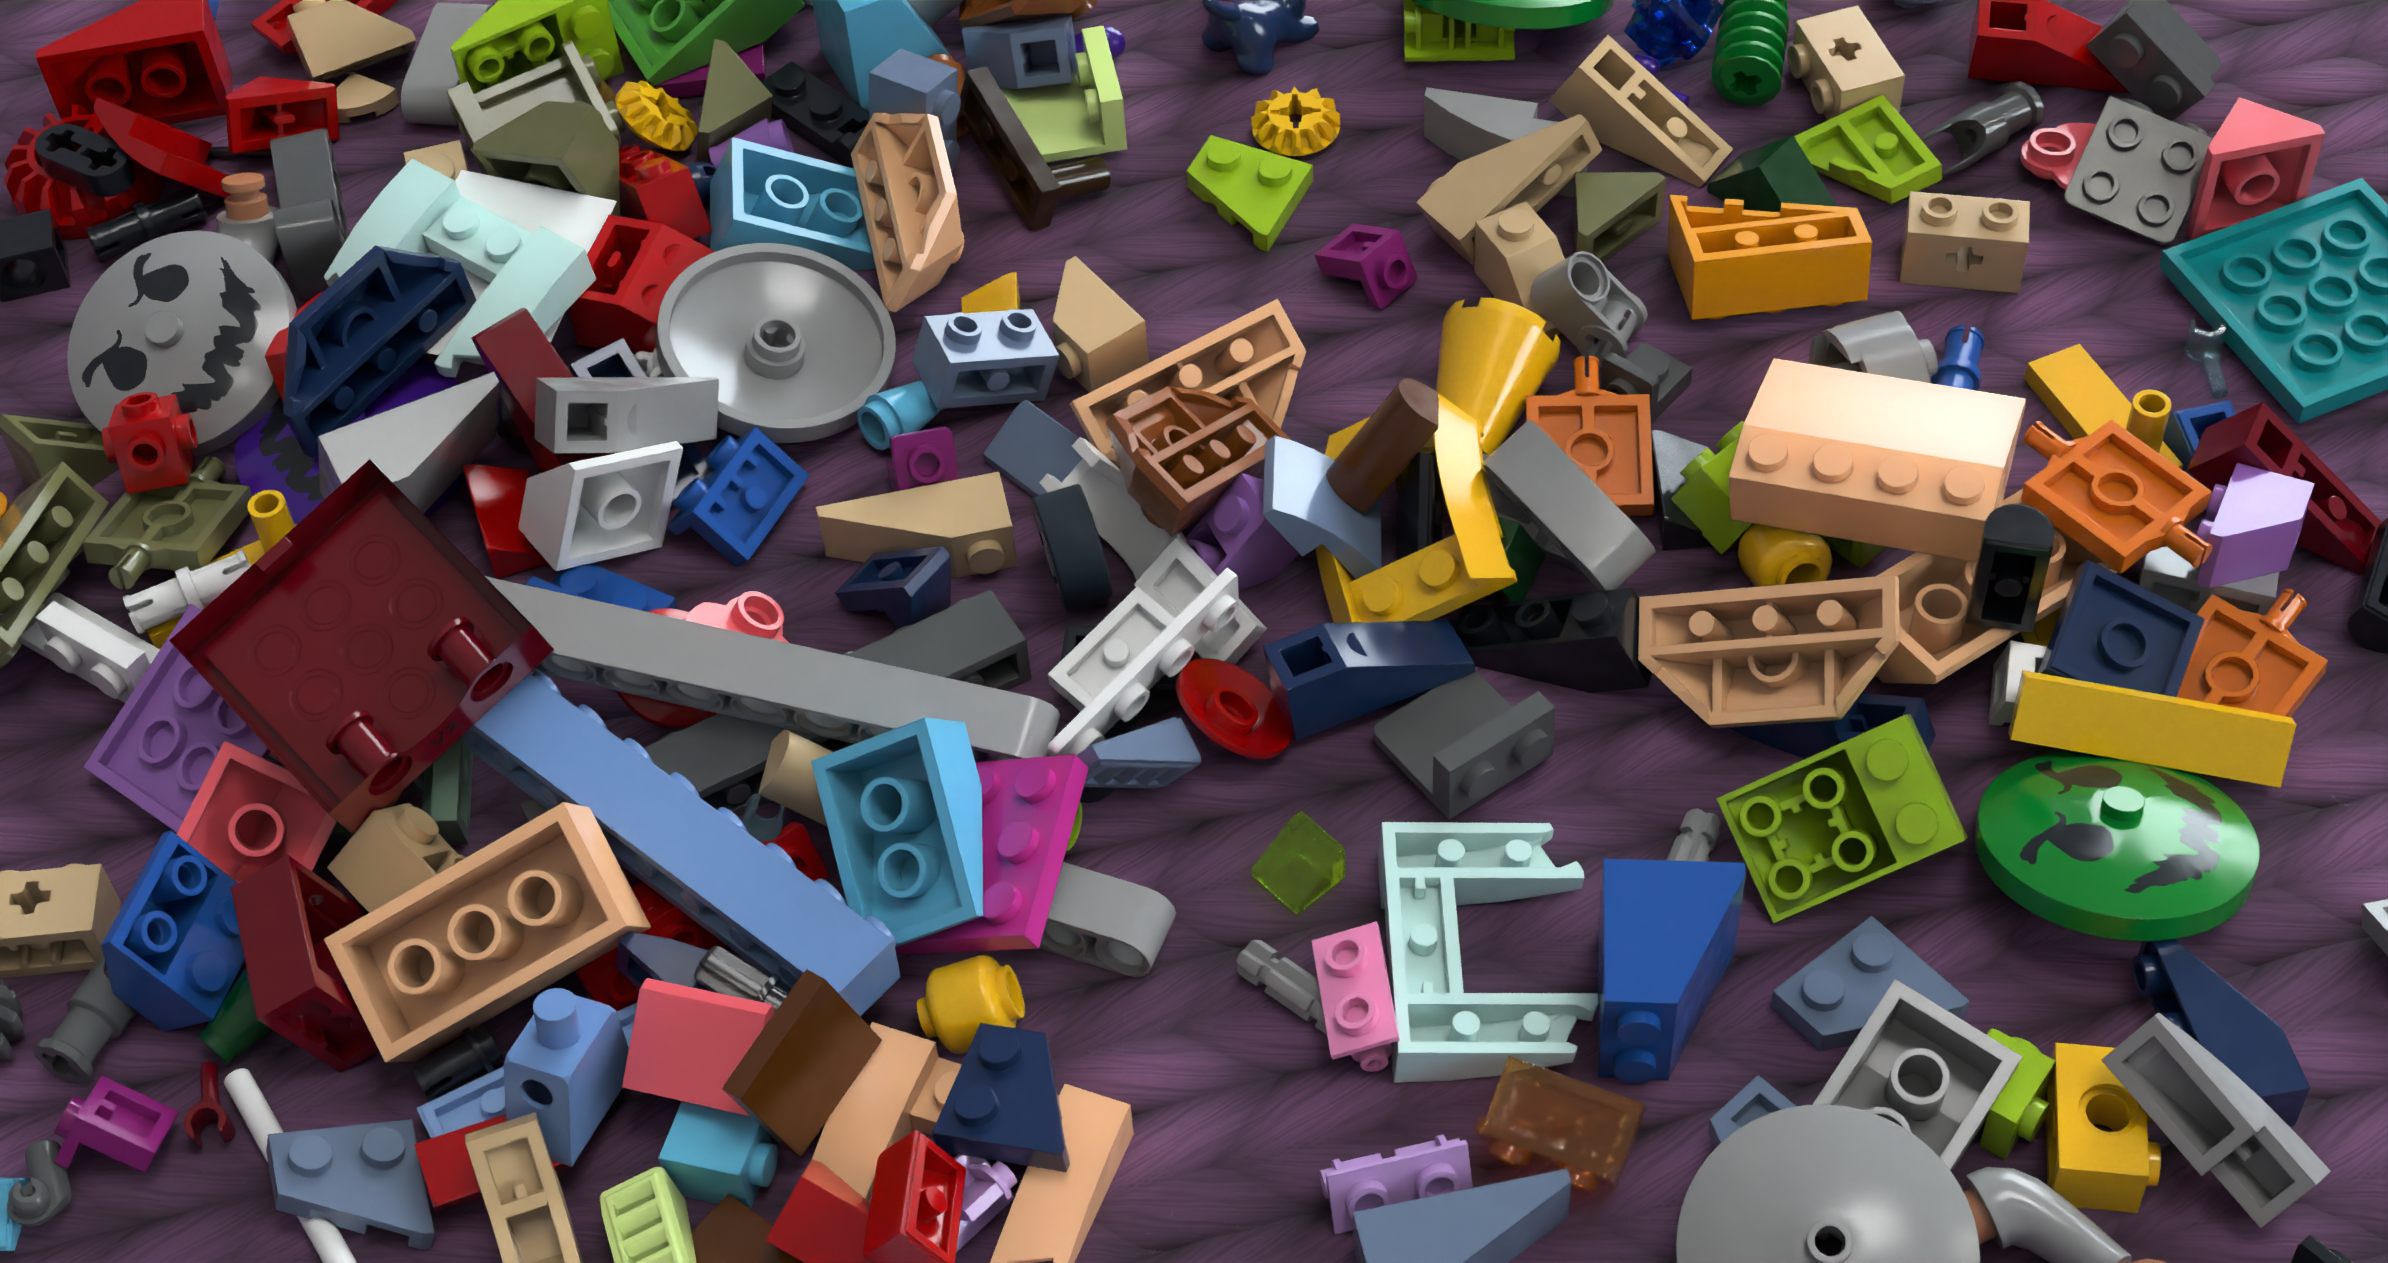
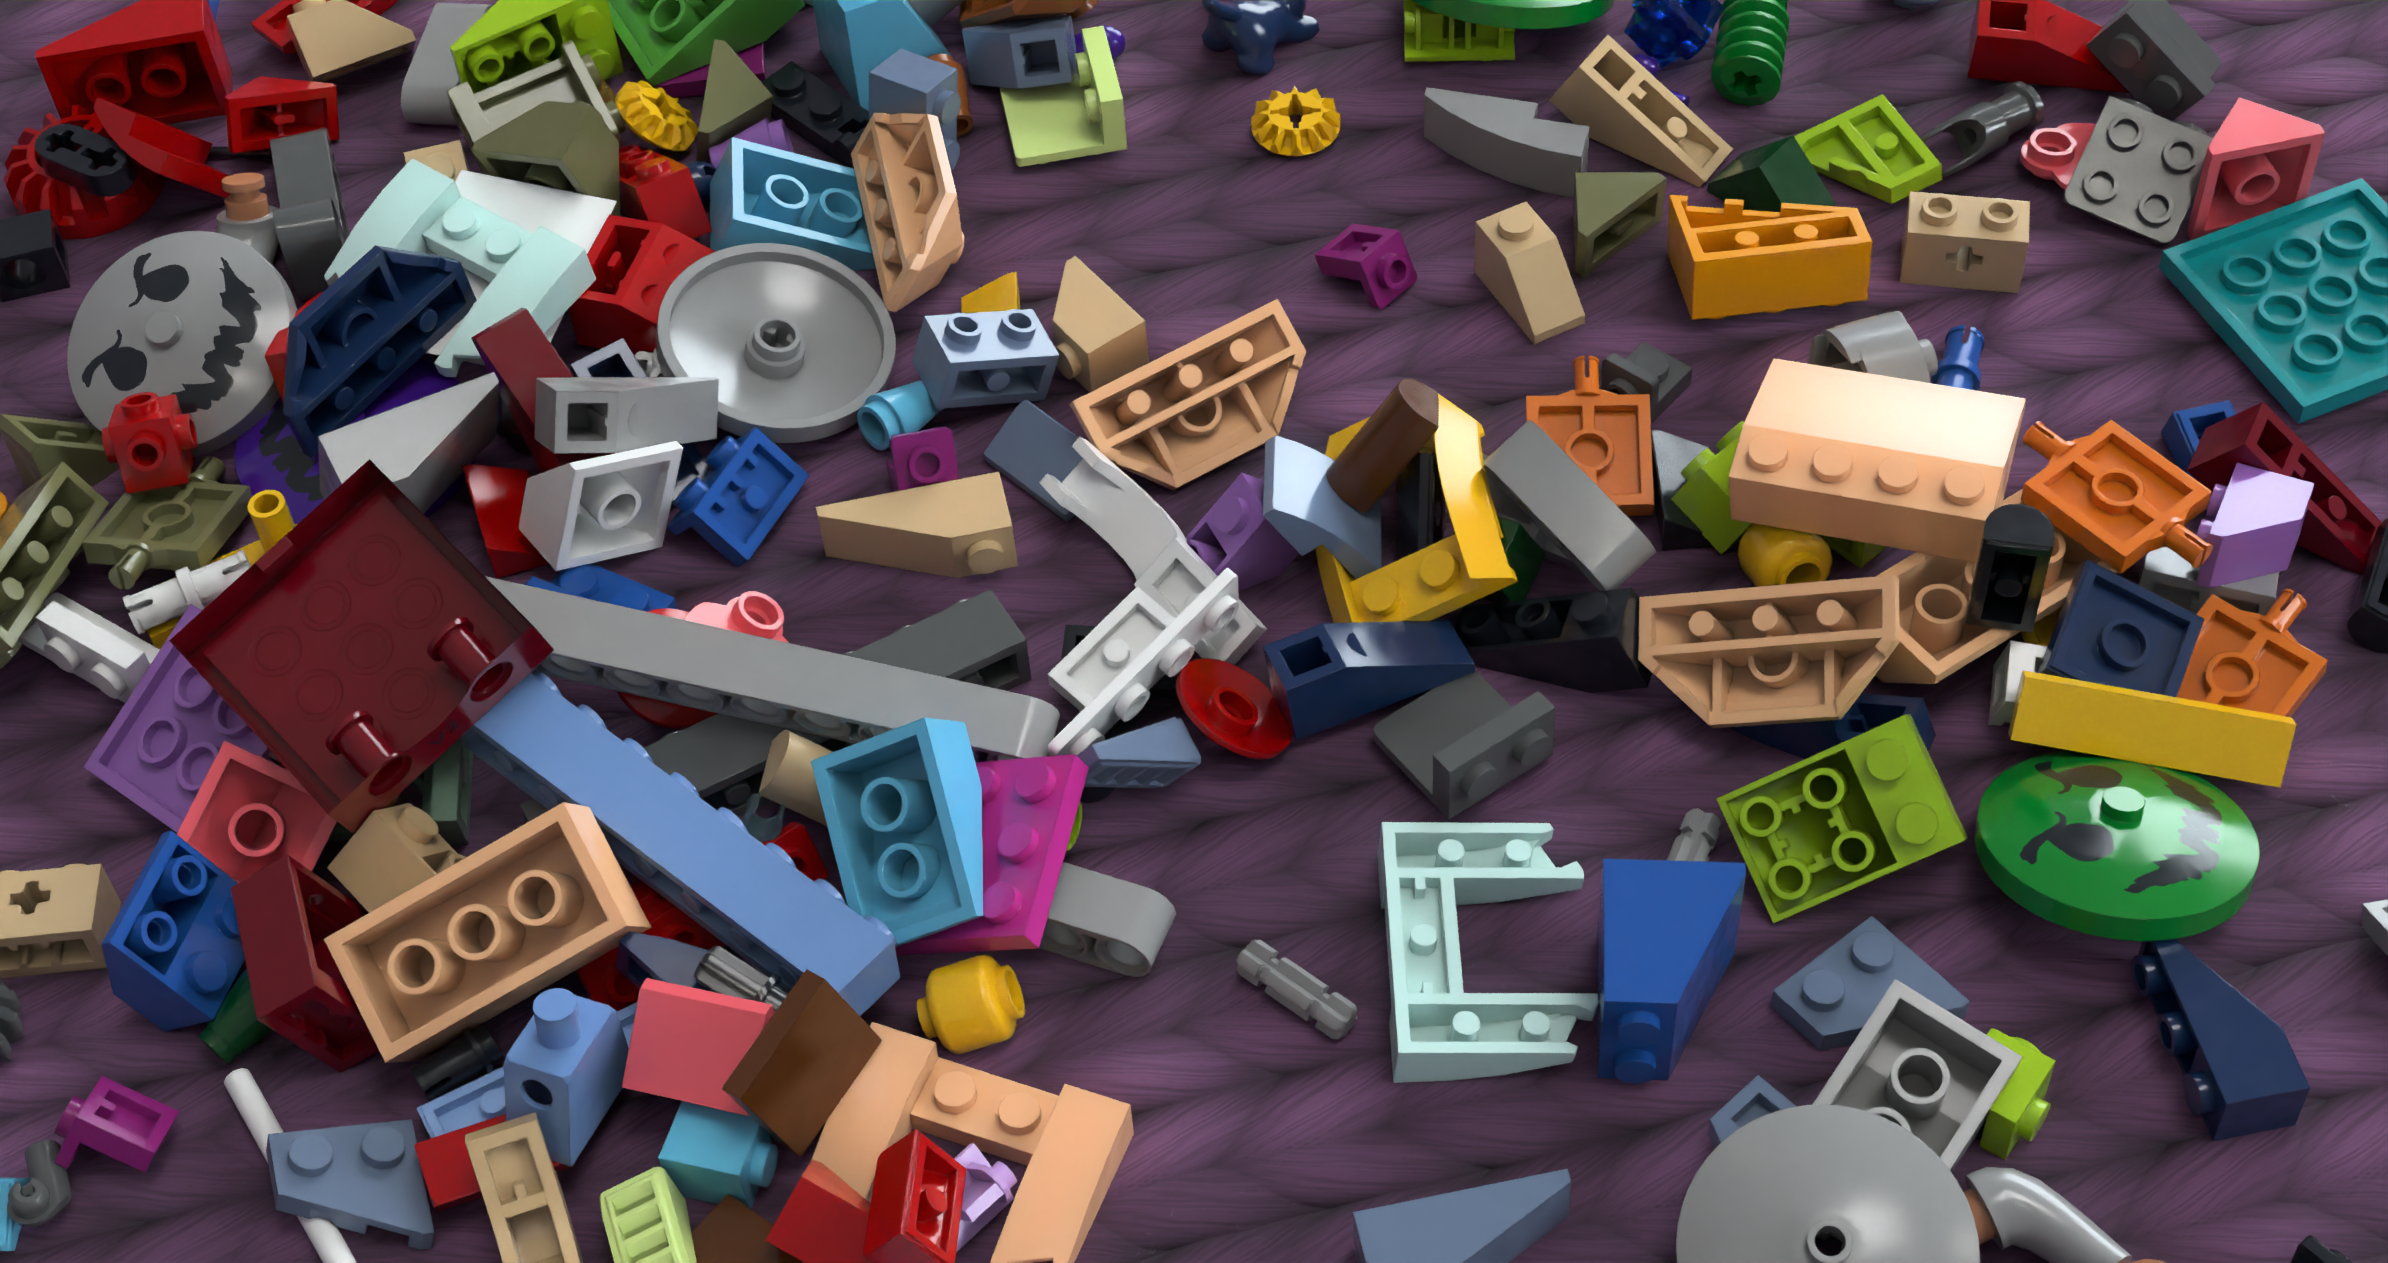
(92, 1019): dark grey piece -> none
(146, 223): black pin -> none
(208, 1108): dark red hand -> none
(362, 95): tan tile -> none
(902, 584): dark blue slope -> none
(1005, 1102): dark blue wing -> none
(1015, 157): dark brown piece -> none
(1072, 546): black wheel -> none
(1186, 451): dark orange wedge -> none
(1249, 186): lime wing -> none
(1301, 863): clear neon green slope -> none
(1356, 996): bright pink hinge -> none
(1409, 1175): lavender hinge -> none
(1492, 362): yellow cone -> none
(1505, 176): tan slope -> none
(1560, 1124): clear orange bracket -> none
(1588, 304): light grey piece -> none
(1843, 62): tan brick -> none
(2087, 399): yellow piece -> none
(2087, 1163): yellow brick -> none
(2208, 348): clear light blue hand -> none
(2215, 1119): light grey slope -> none

